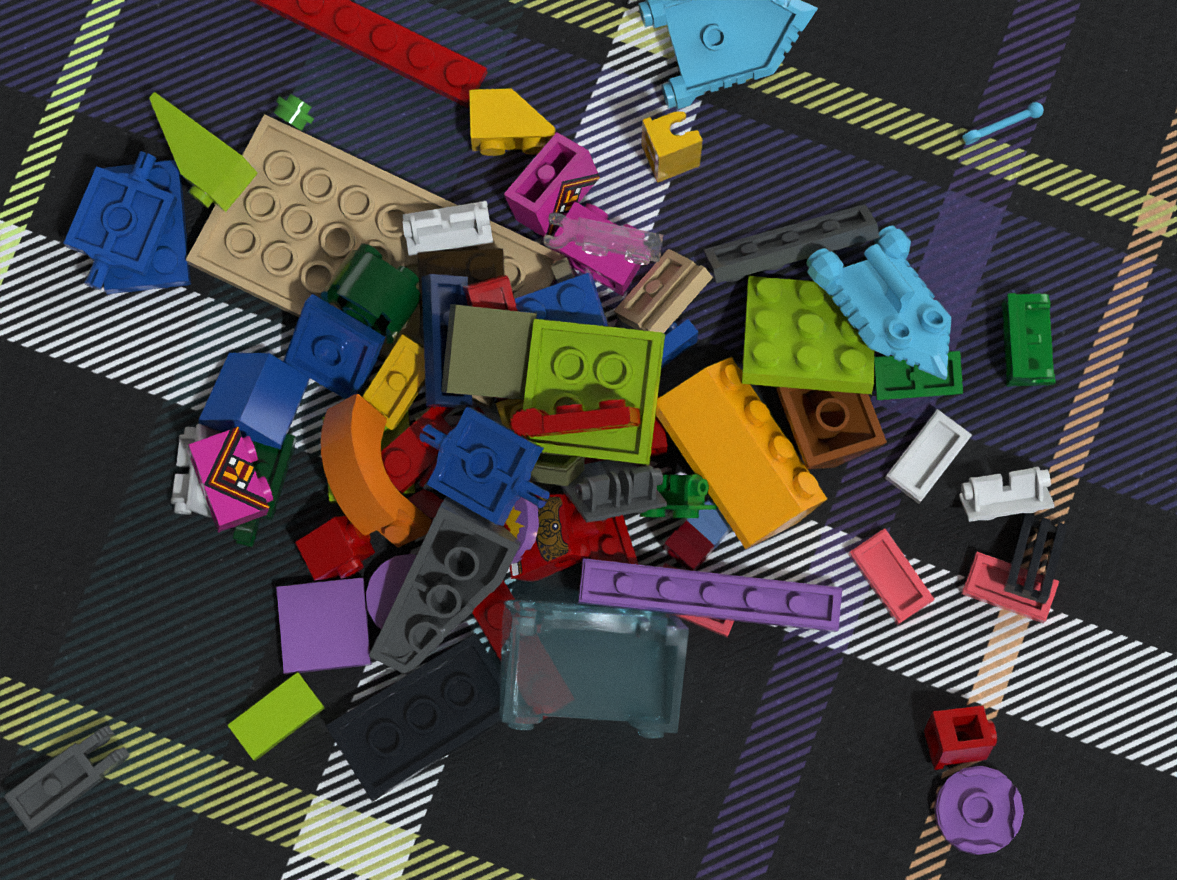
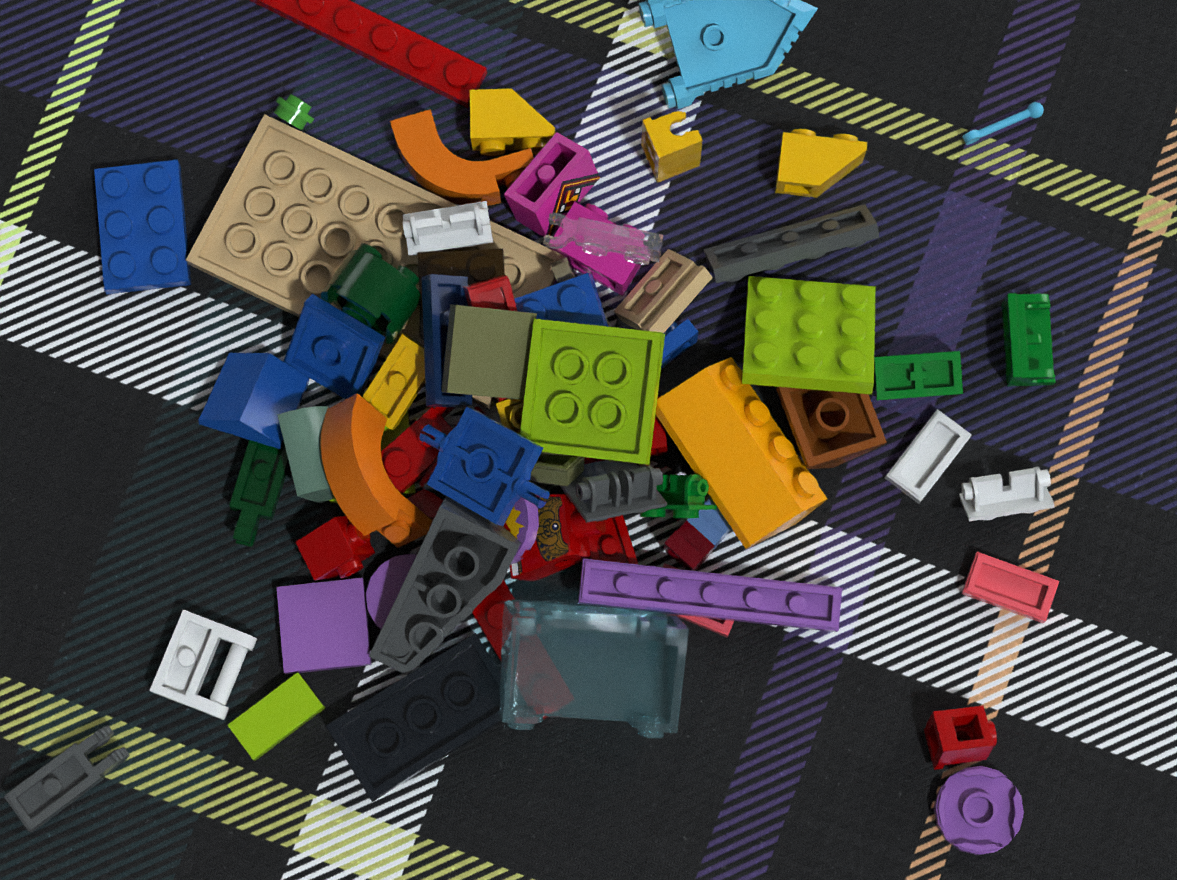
(120, 221): blue plate -> none
(187, 492): white hinge -> none
(190, 658): none -> white plate
(205, 161): lime slope -> none
(229, 478): dark pink brick -> none
(302, 441): none -> sand green brick
(448, 174): none -> orange arch
(572, 419): red hinge -> none
(815, 163): none -> yellow slope
(888, 302): medium azure shield -> none
(891, 576): coral tile -> none
(1043, 529): black tile -> none

